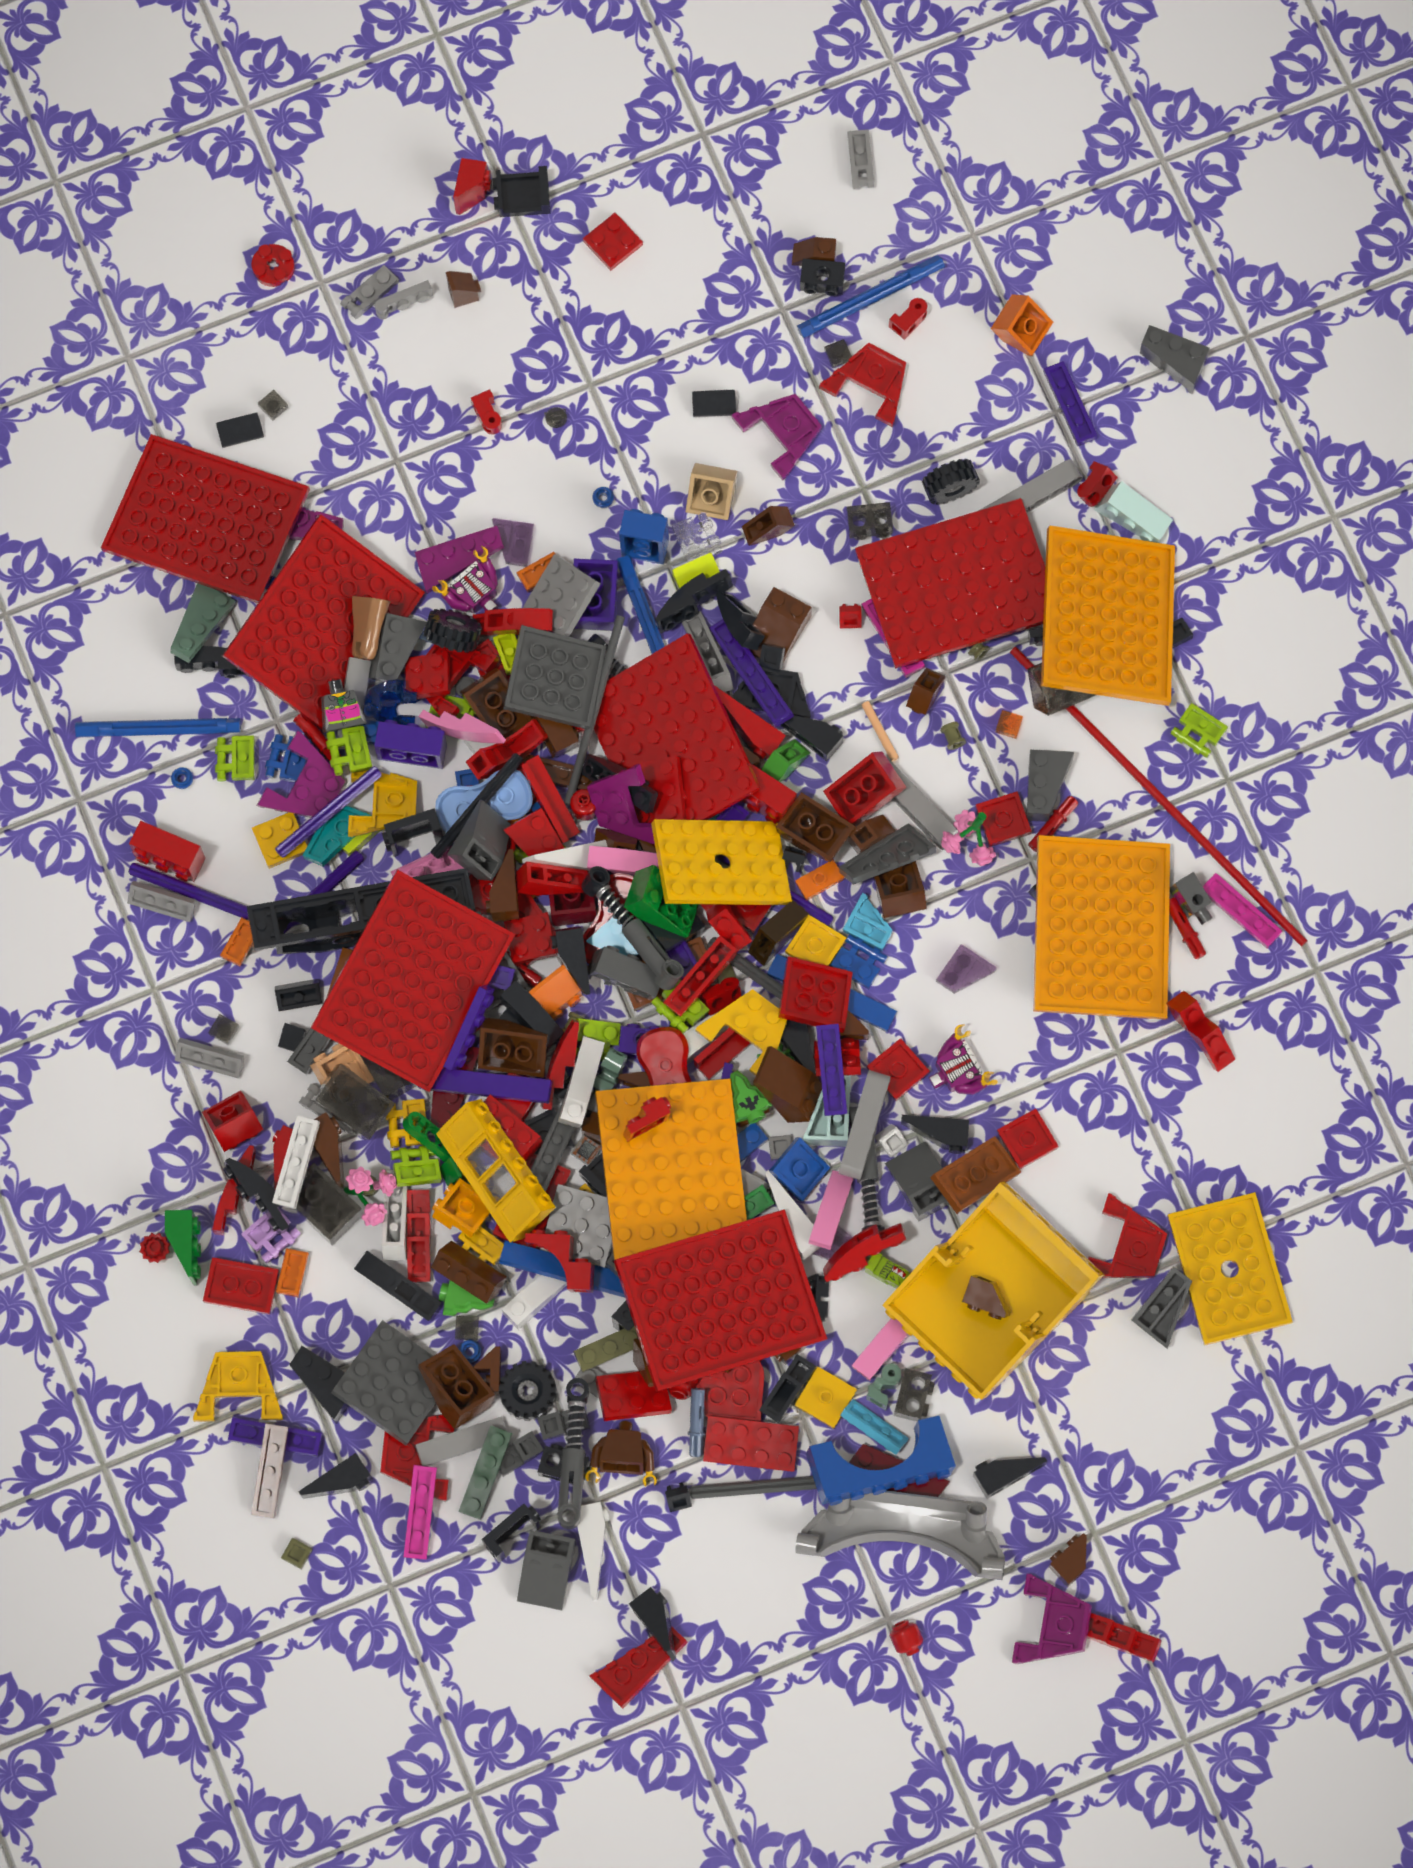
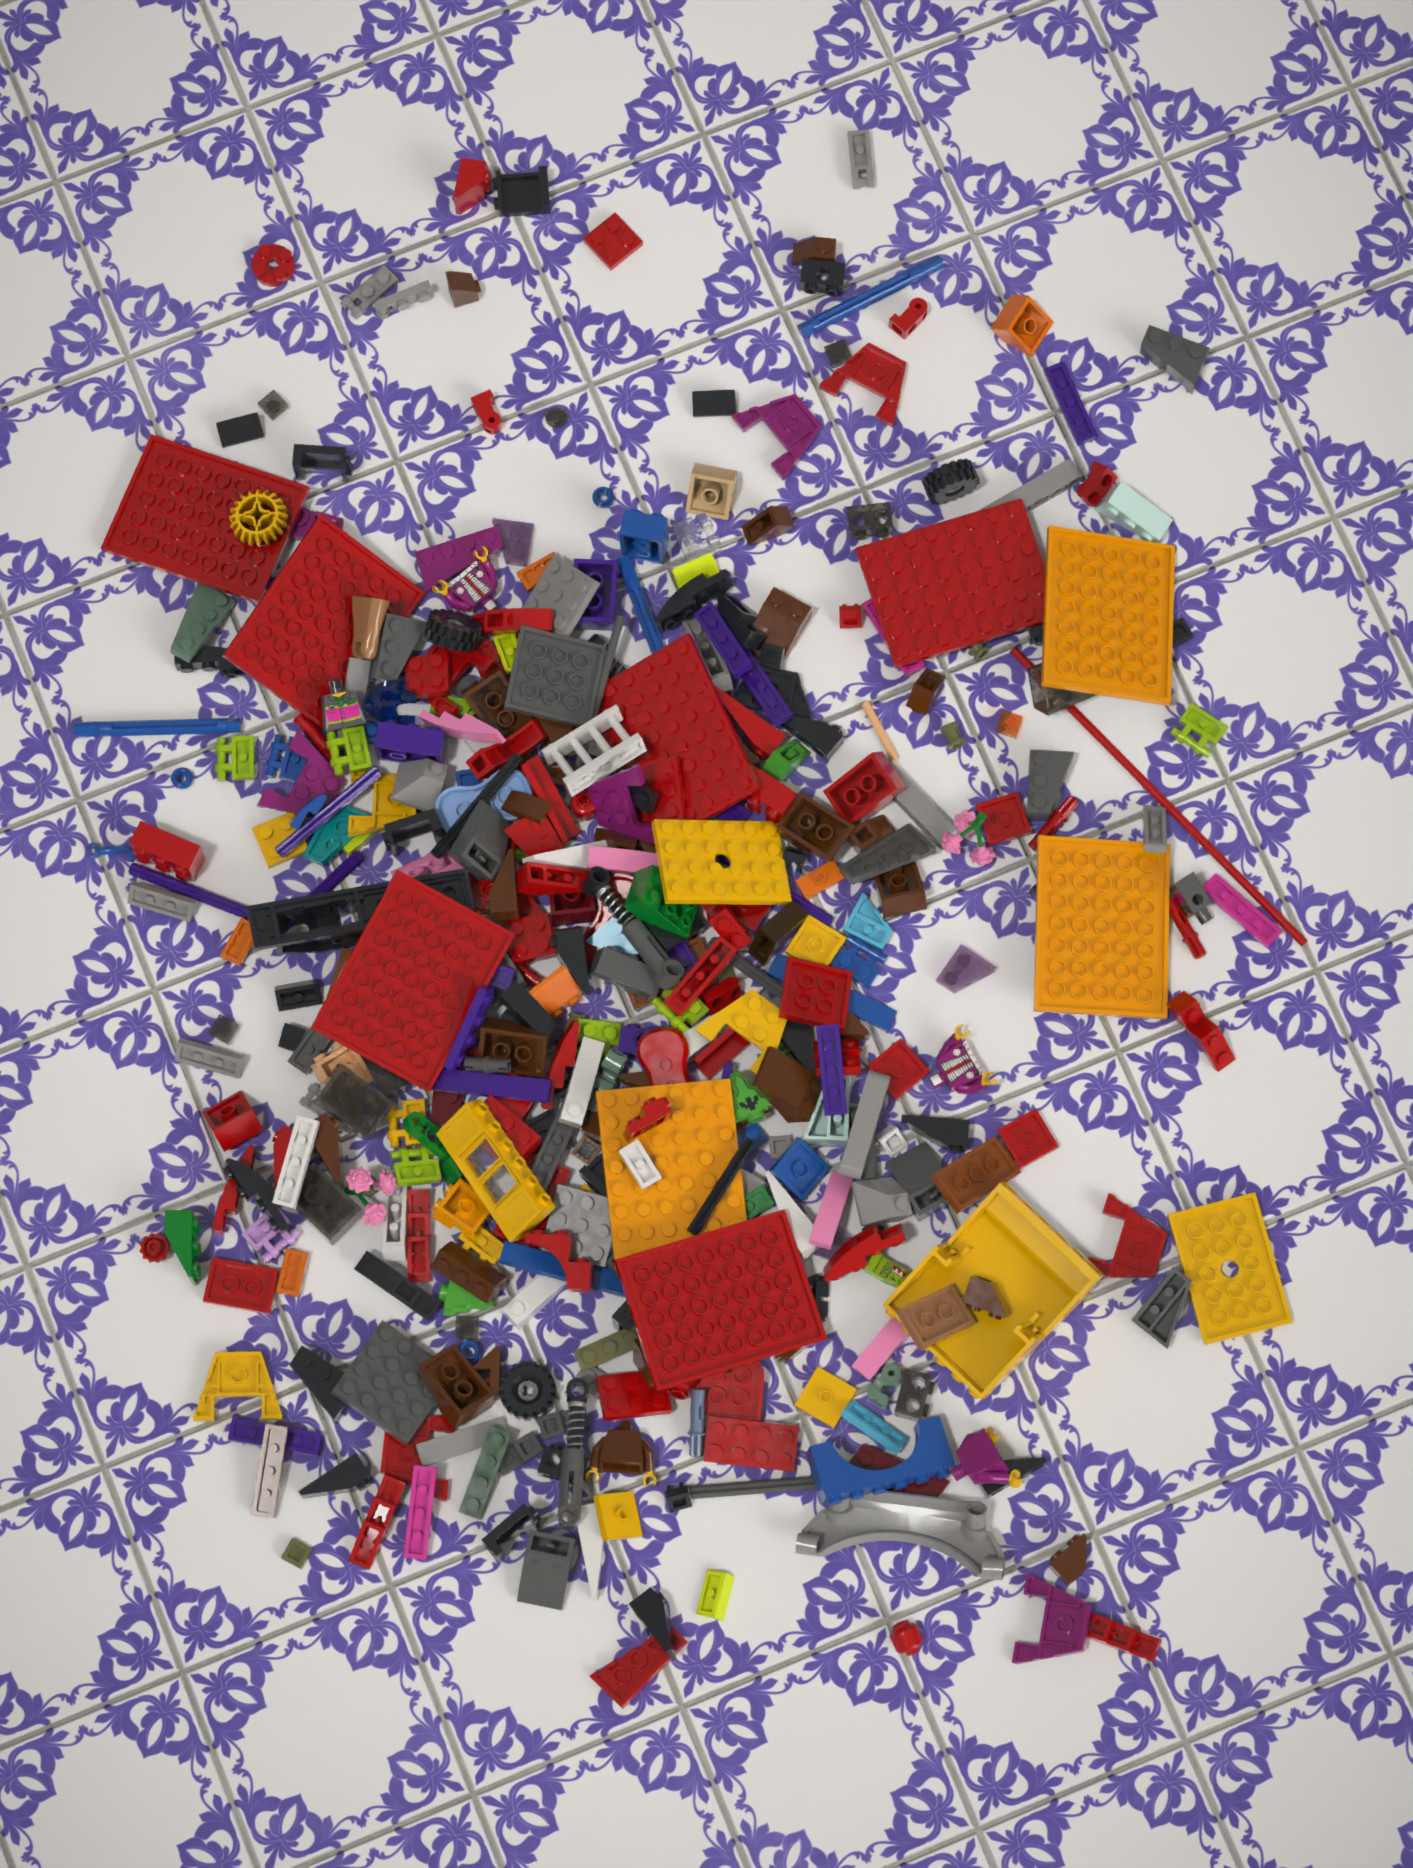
(112, 850): none -> blue piece
(243, 516): none -> yellow gear
(312, 805): none -> blue slope
(321, 458): none -> black panel
(377, 1521): none -> red slope
(419, 783): none -> light grey slope
(487, 1064): none -> dark grey pin
(526, 805): none -> reddish brown slope
(604, 764): none -> white fence
(617, 1516): none -> yellow plate
(639, 1164): none -> white plate
(715, 1595): none -> neon yellow slope
(721, 1186): none -> black axle
(723, 640): none -> dark purple plate
(788, 1388): black slope -> none
(880, 1201): none -> light grey slope
(935, 1317): none -> medium nougat plate
(983, 1461): none -> magenta torso
(1154, 829): none -> light grey plate

